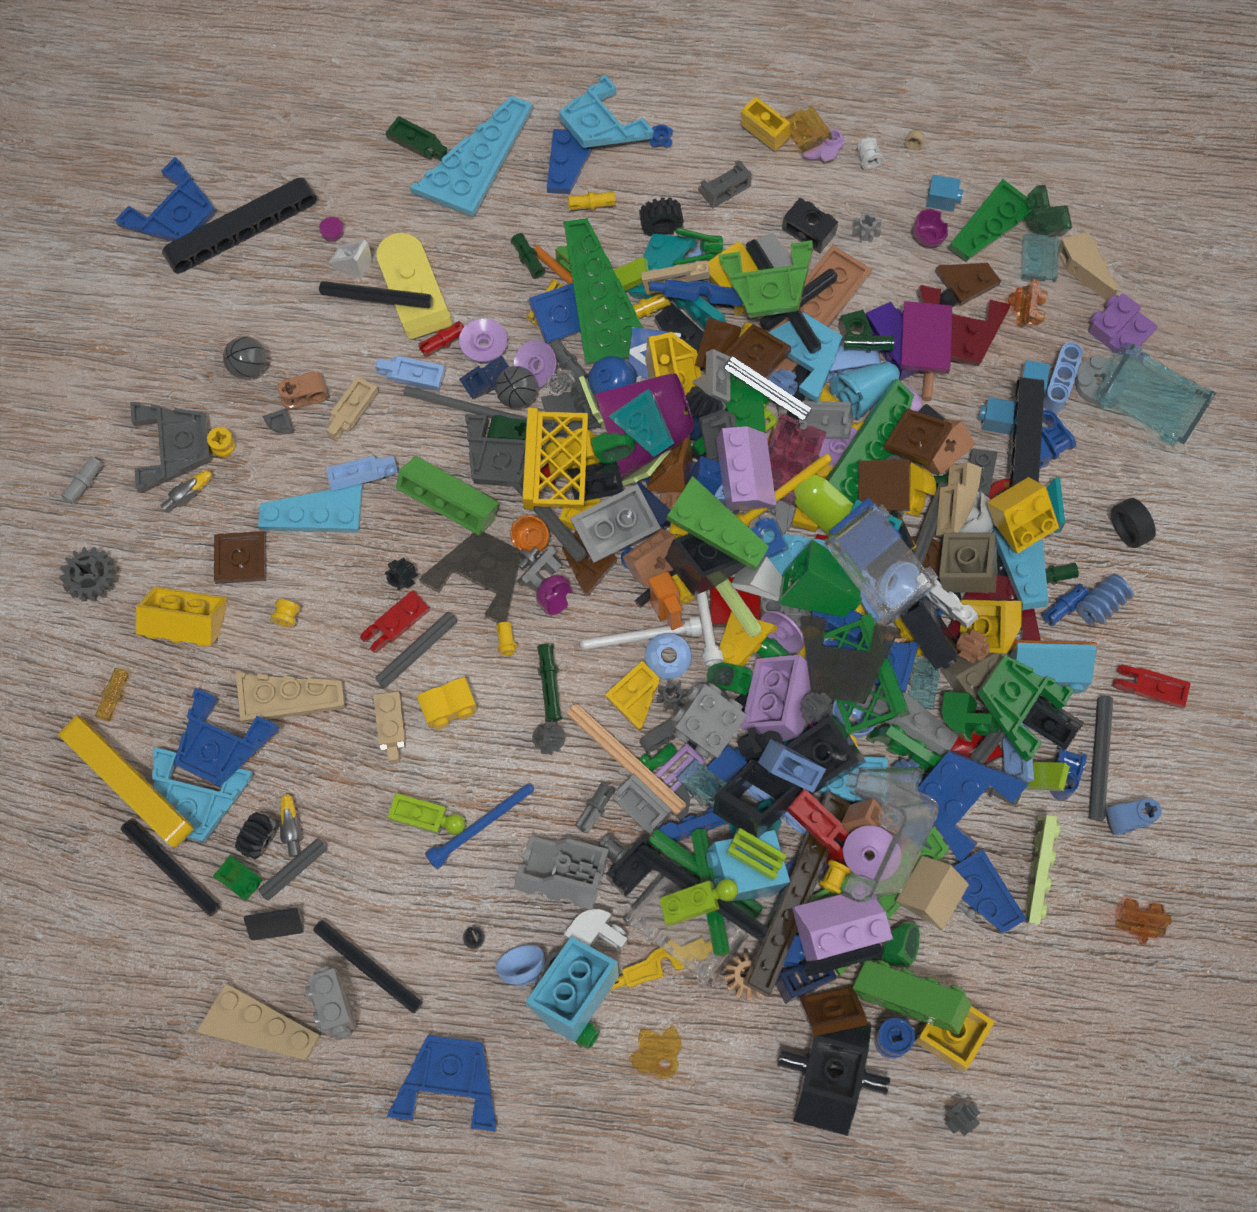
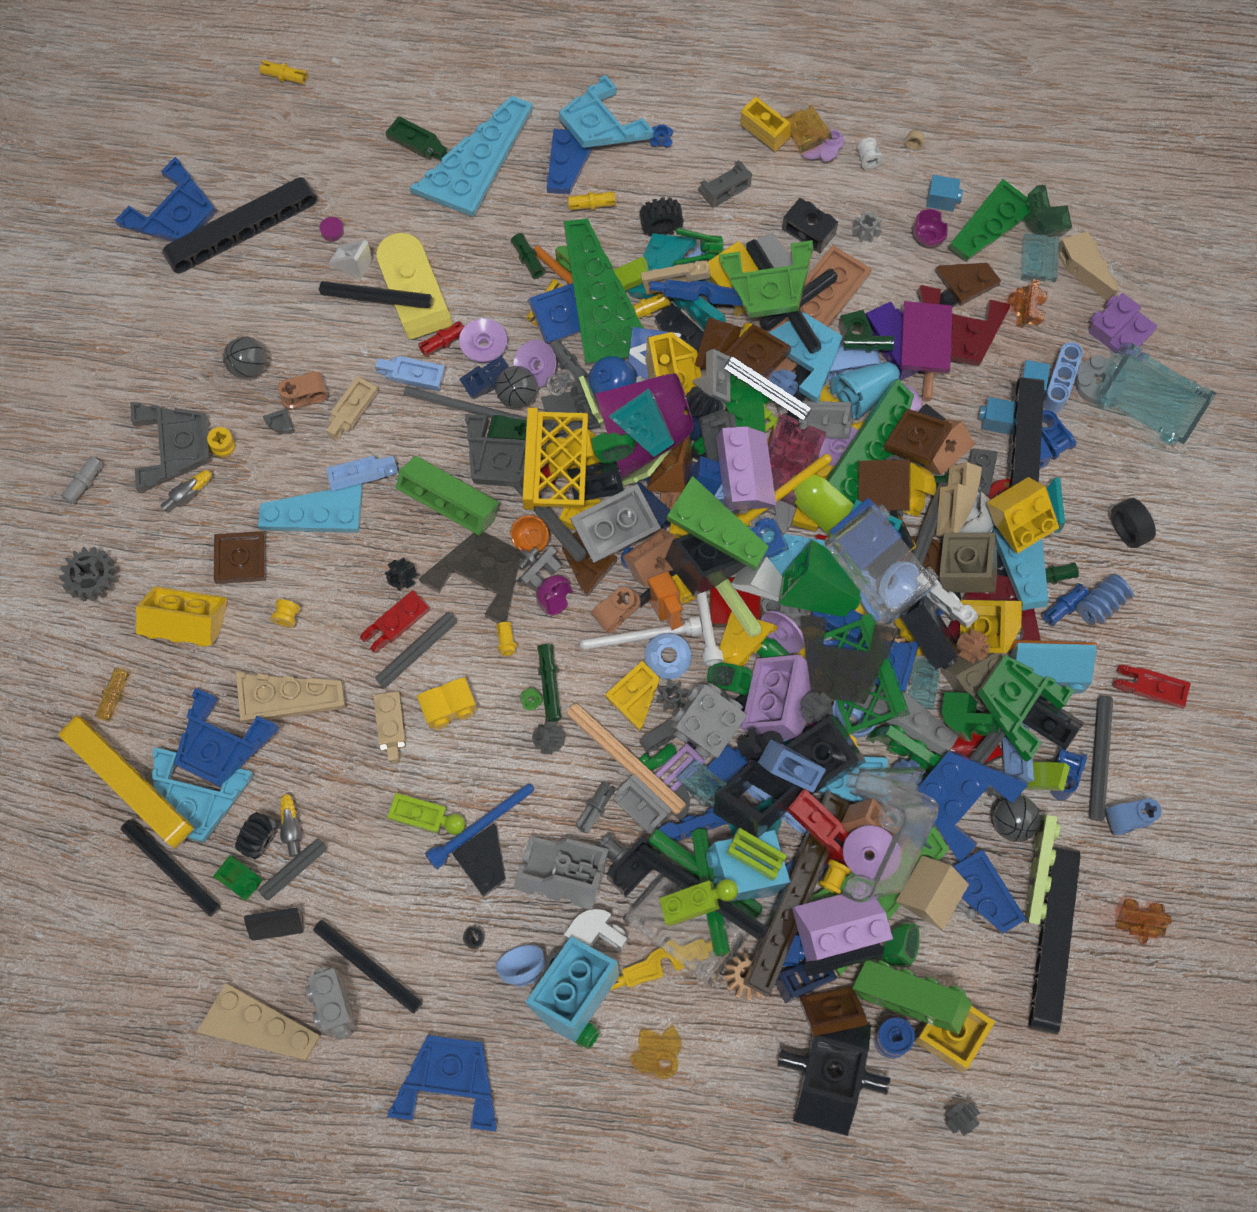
(283, 72): none -> yellow pin
(482, 860): none -> black wing
(532, 704): none -> bright green hinge
(614, 611): none -> nougat piece
(1017, 820): none -> dark grey piece
(1054, 943): none -> black beam

